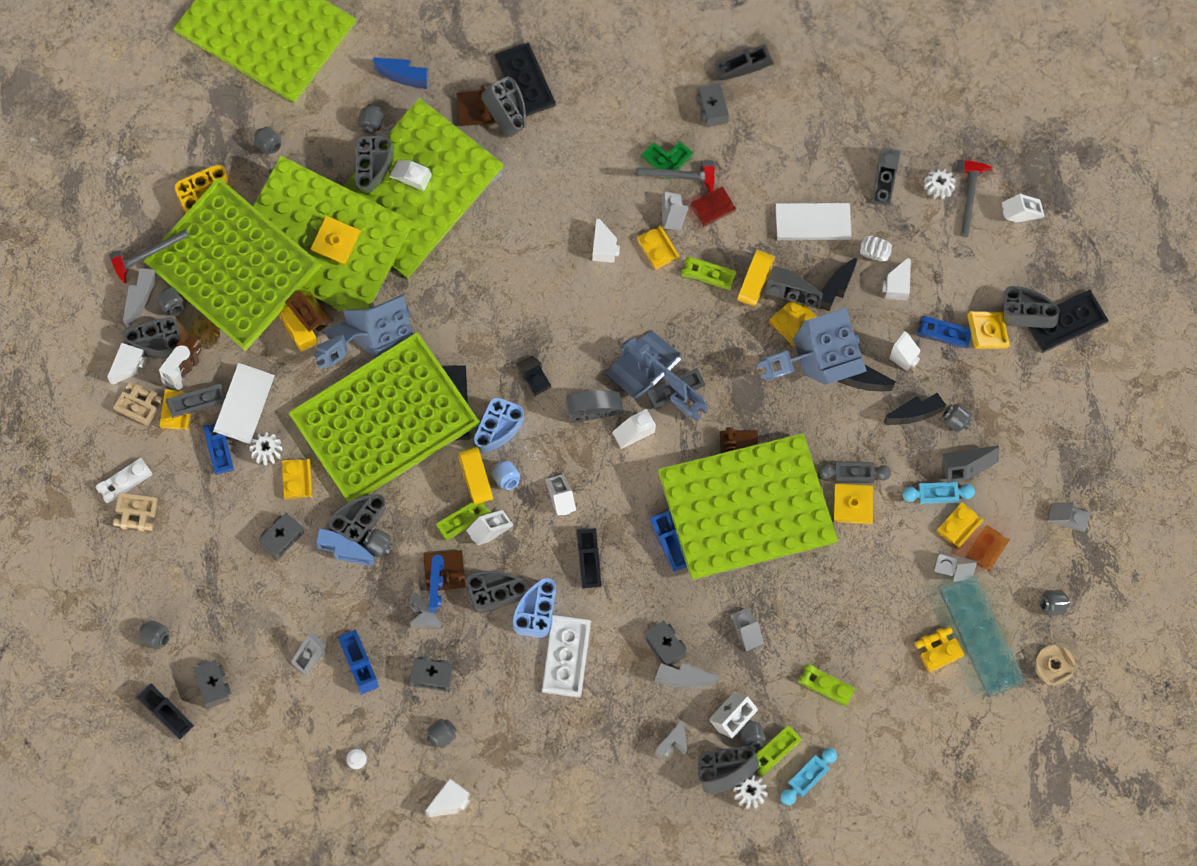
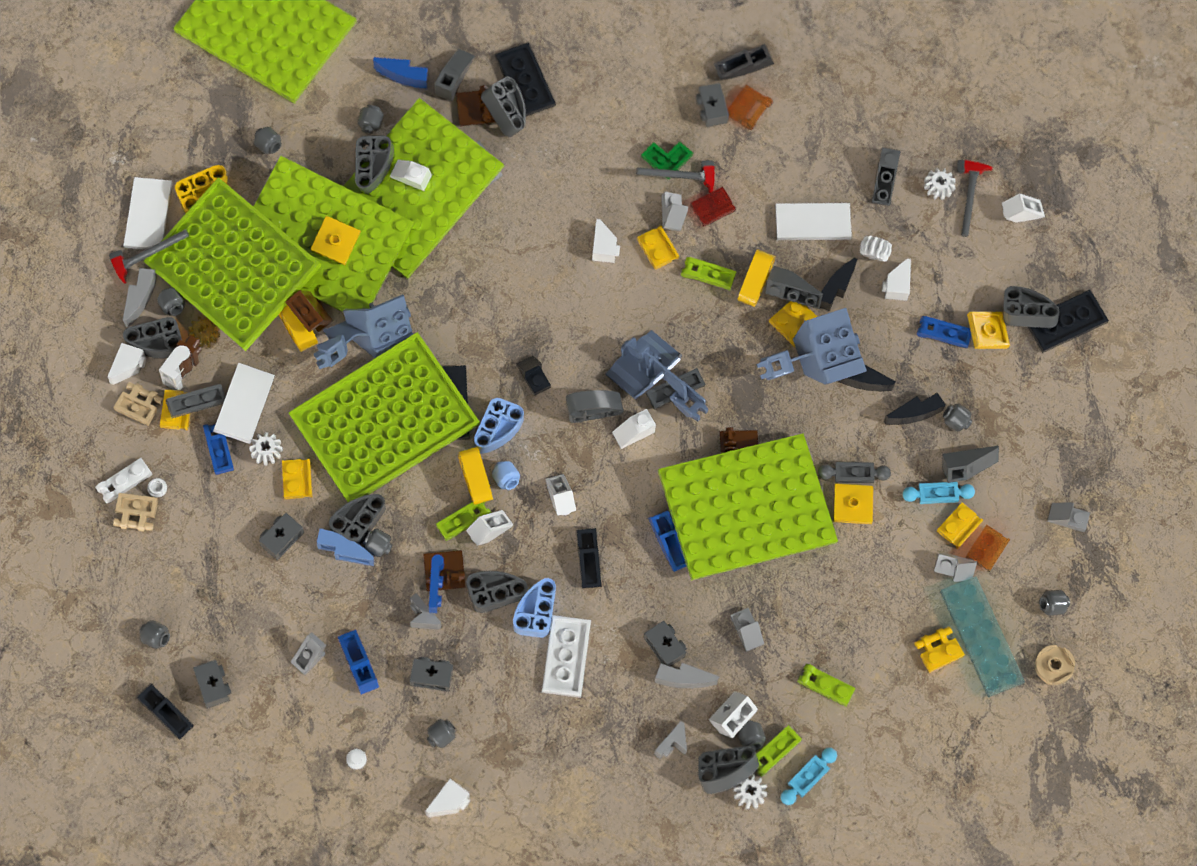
(147, 213): none -> white tile
(157, 487): none -> white plate
(453, 74): none -> dark grey slope
(743, 105): none -> clear orange plate
(905, 352): white slope -> none

